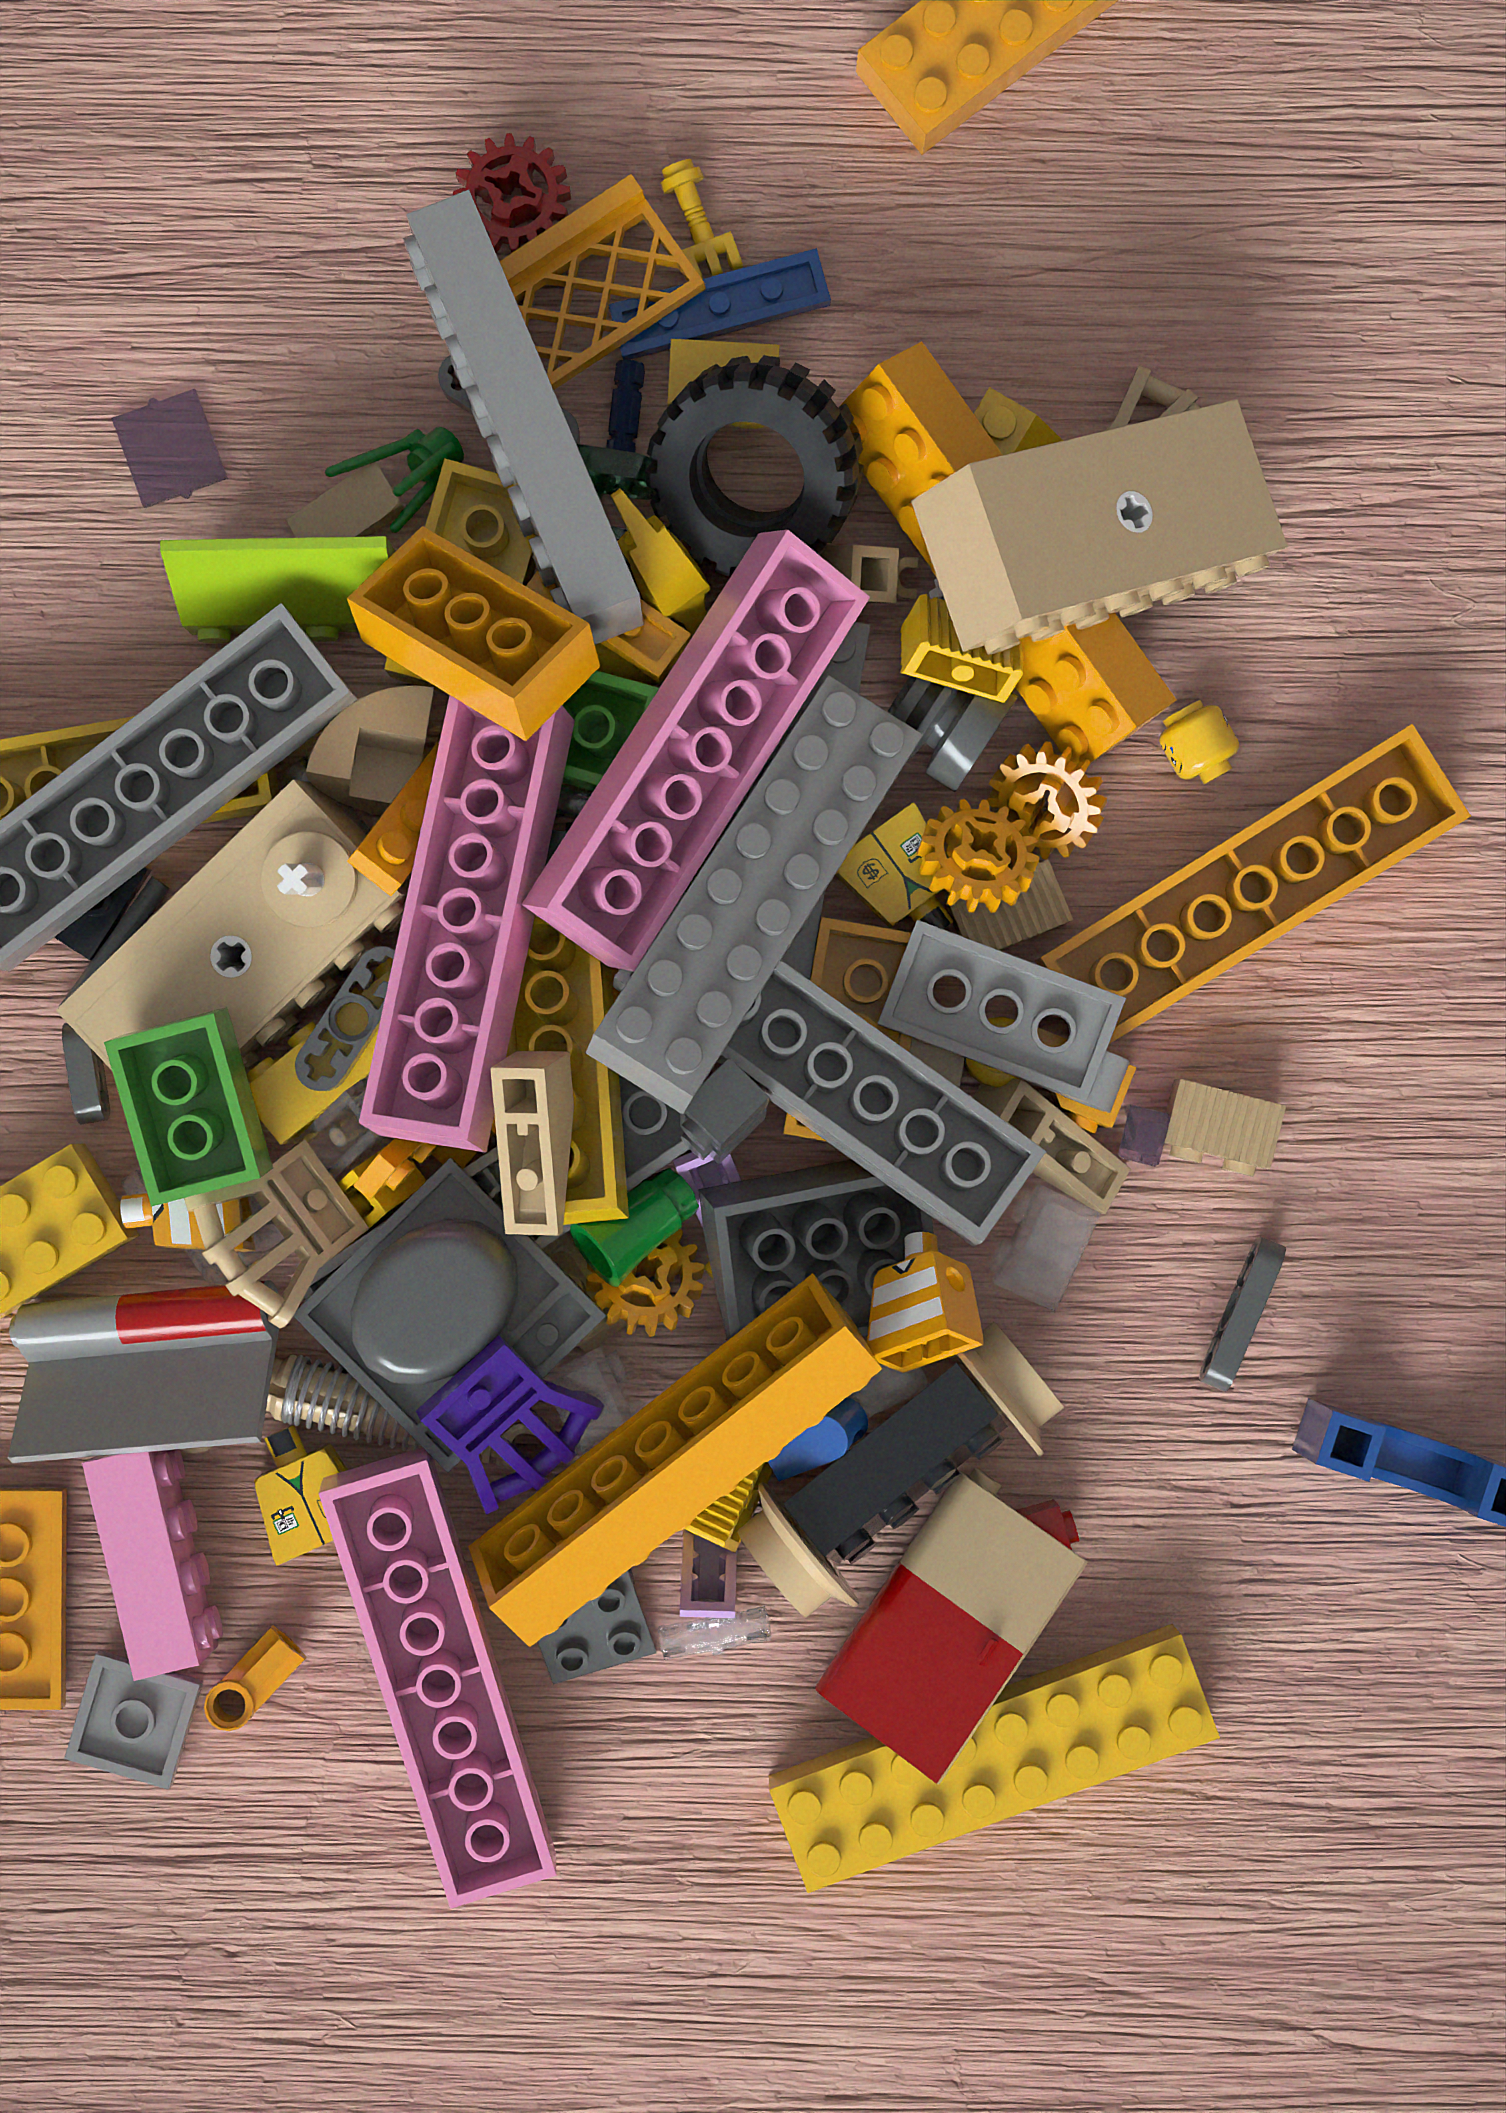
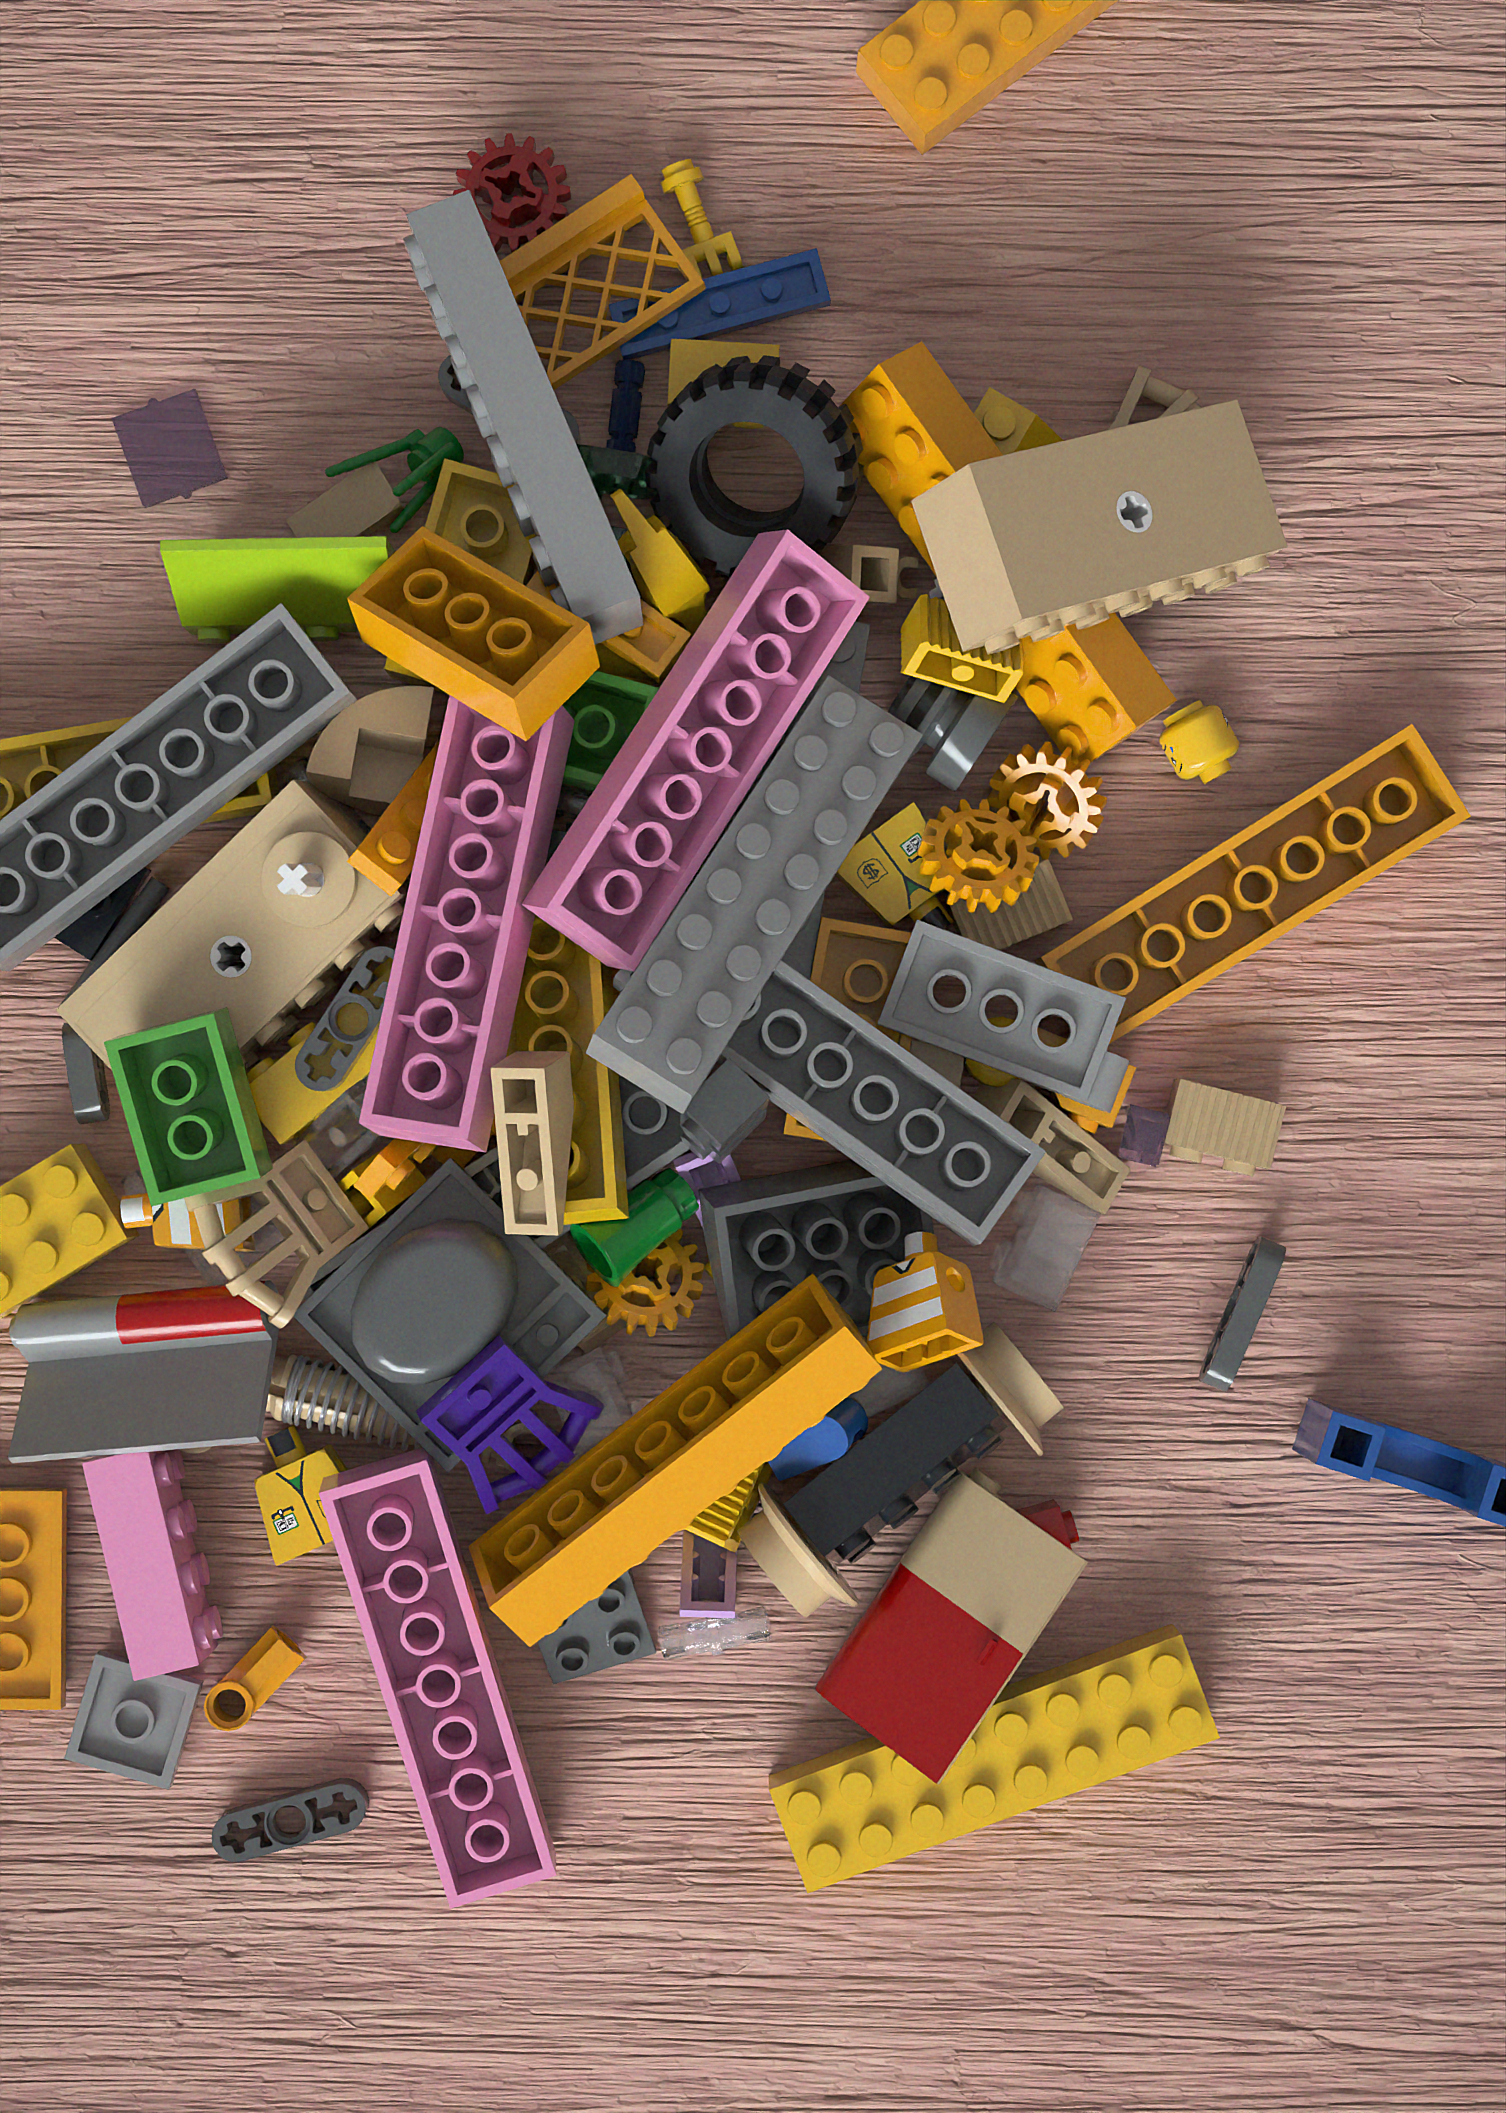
(248, 1817): none -> dark grey beam

